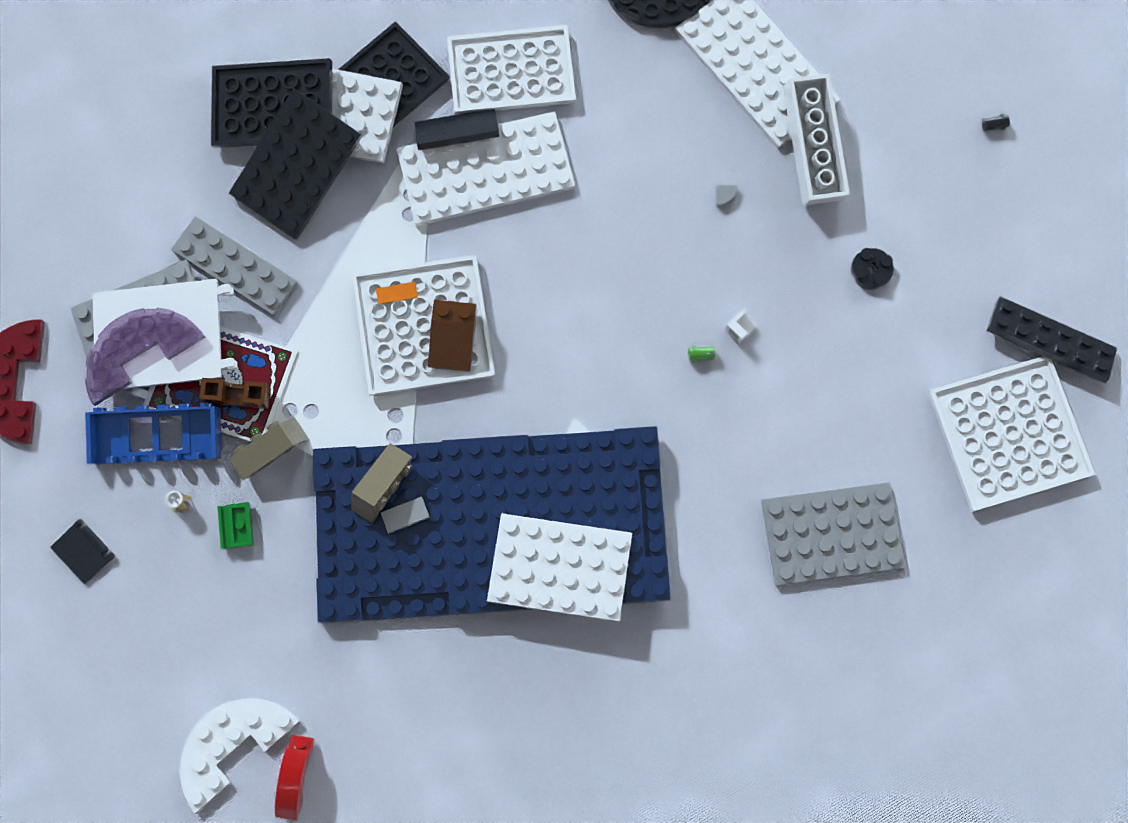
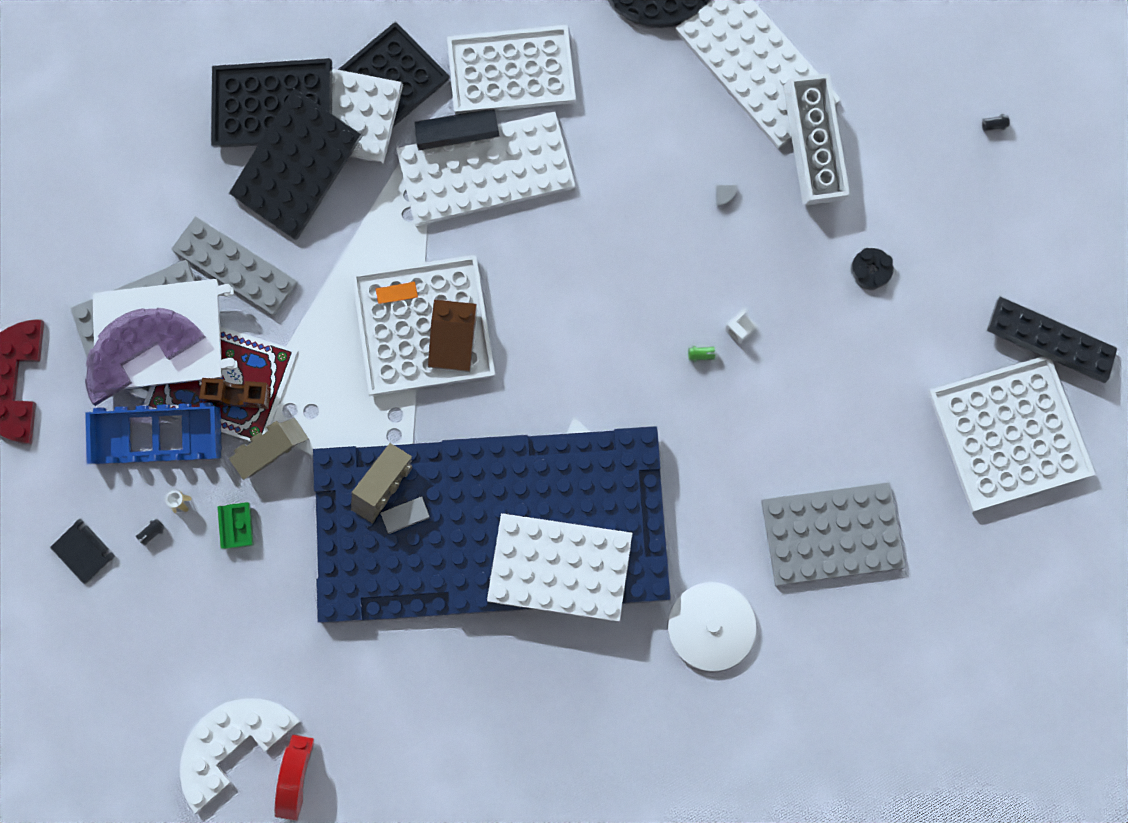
(153, 529): none -> black pin
(711, 626): none -> white dish

